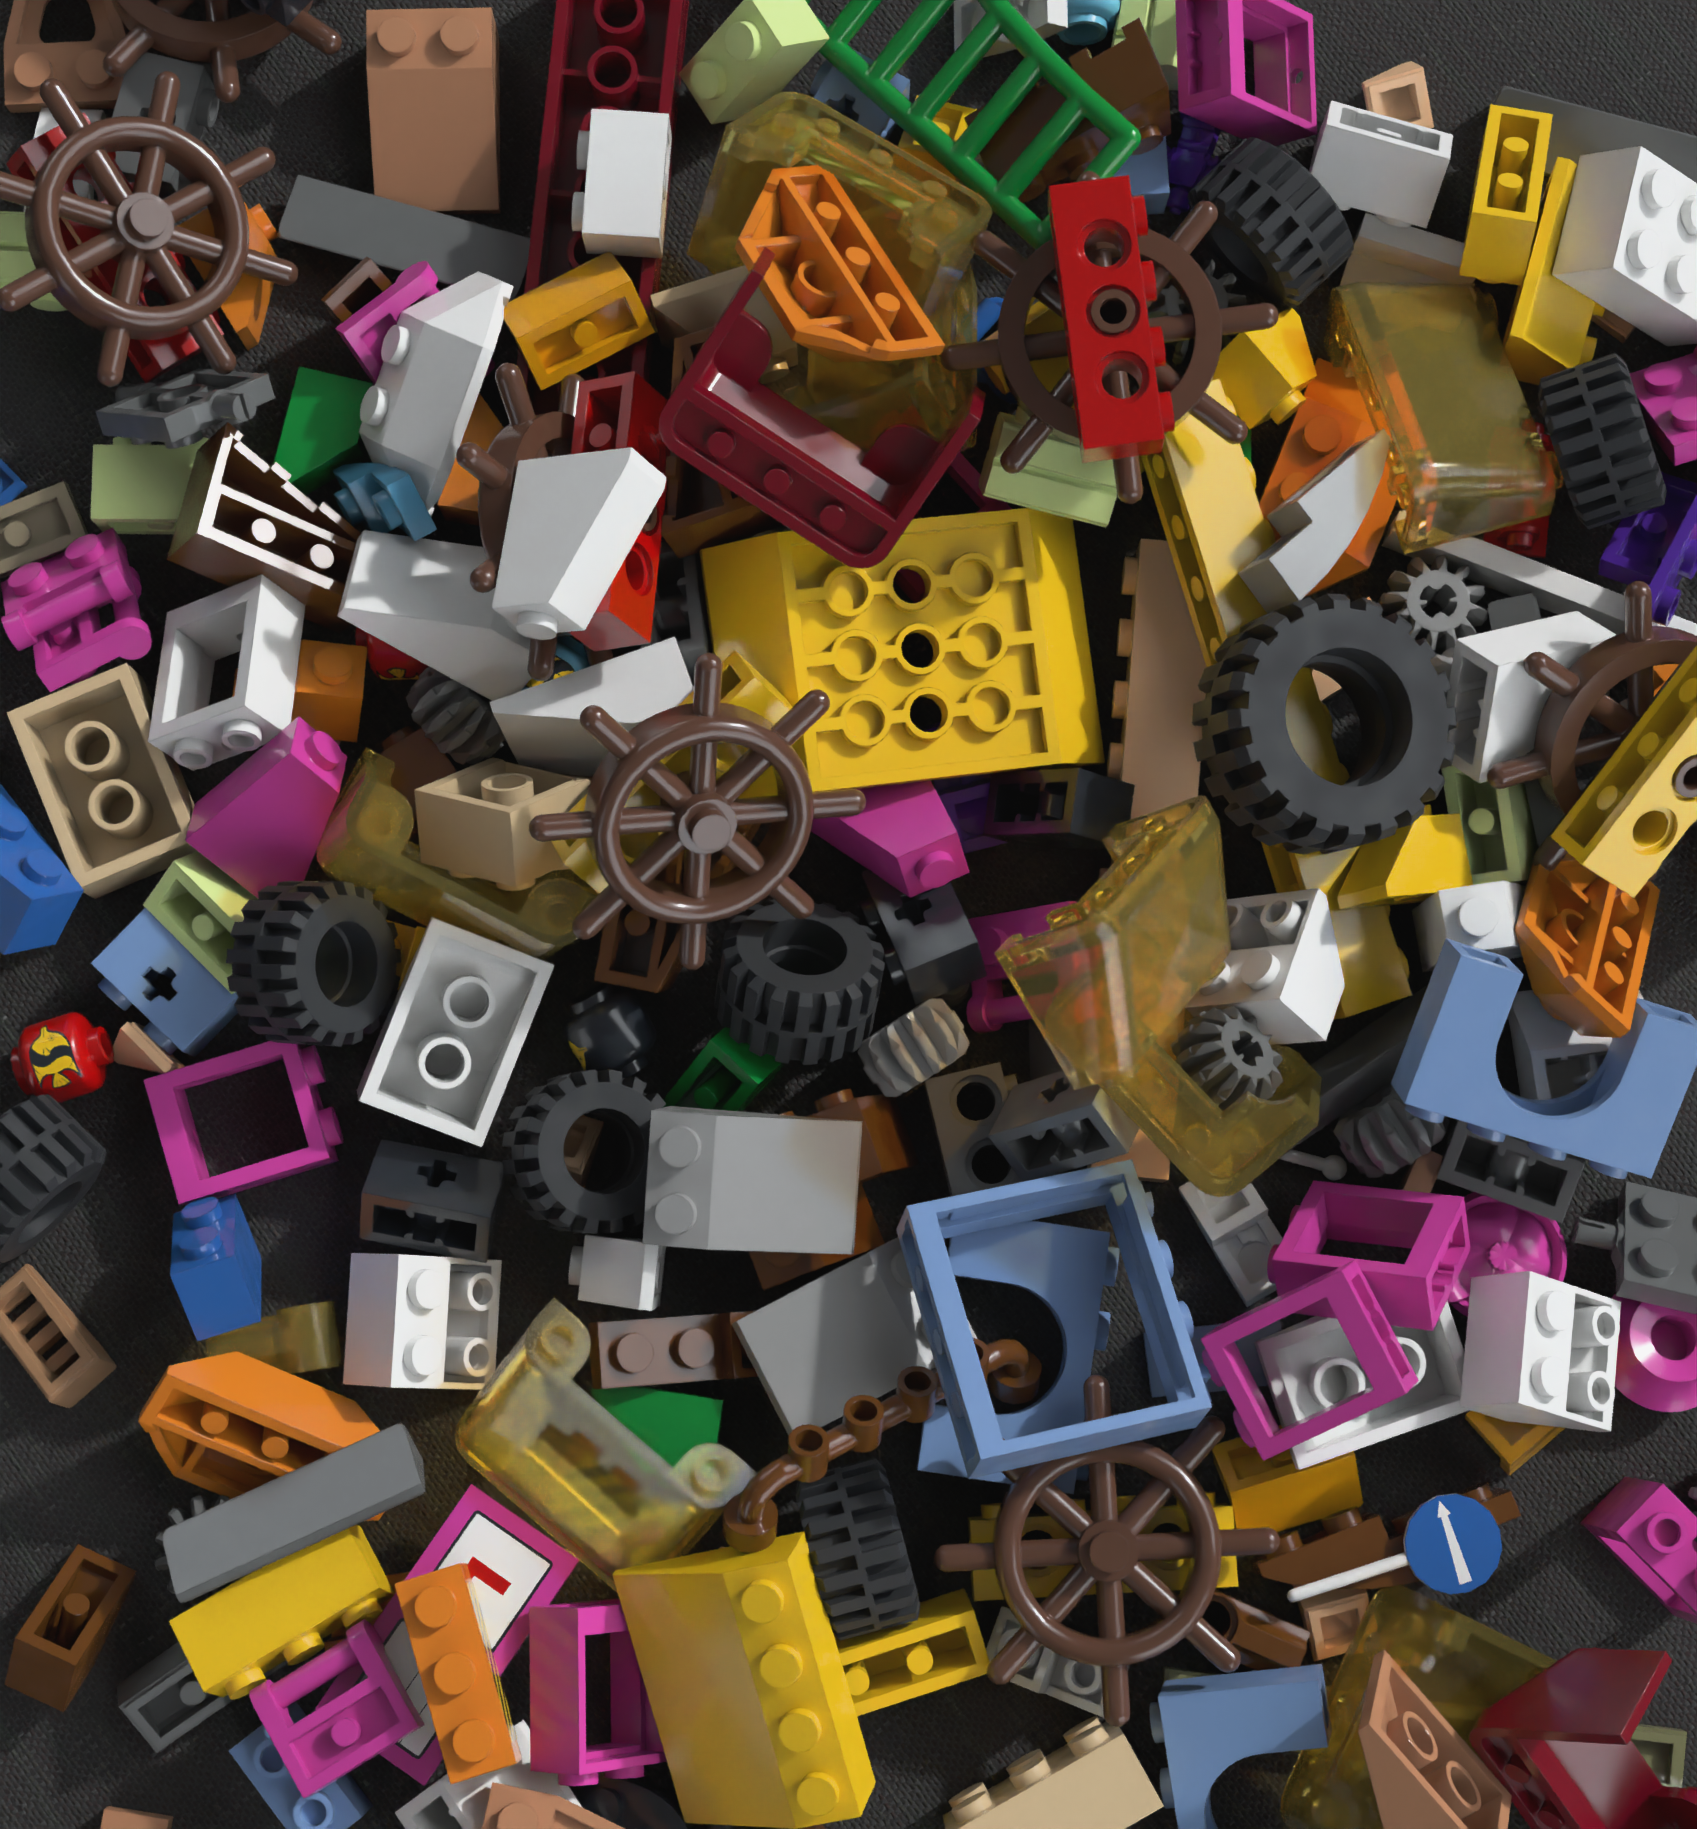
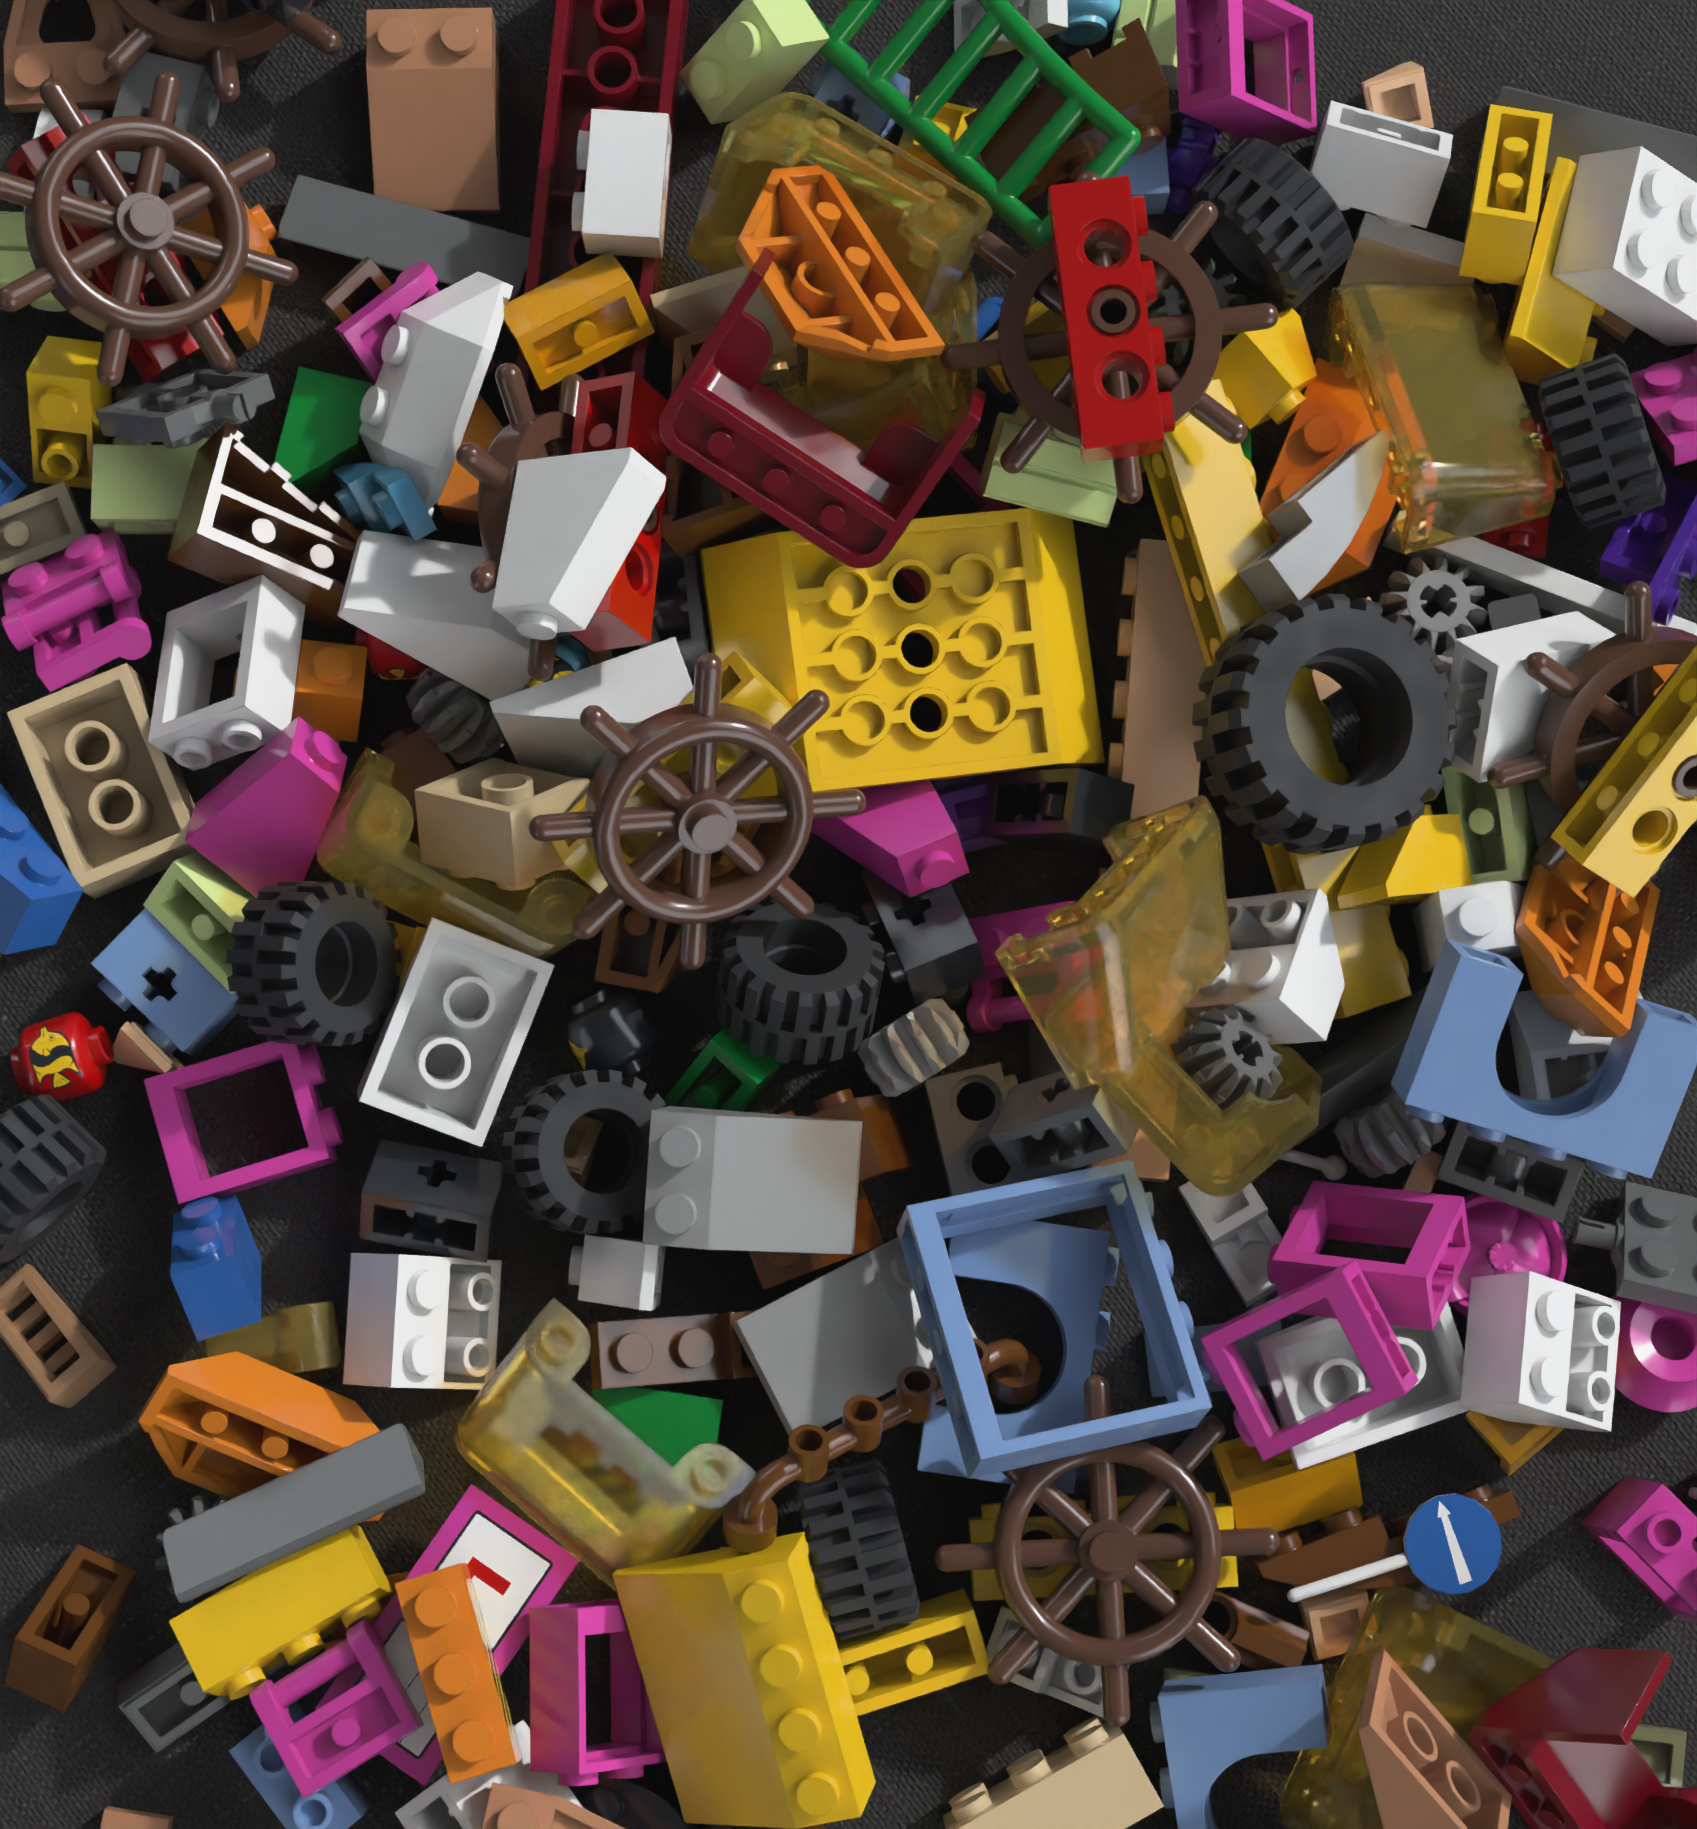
(63, 410): none -> yellow slope

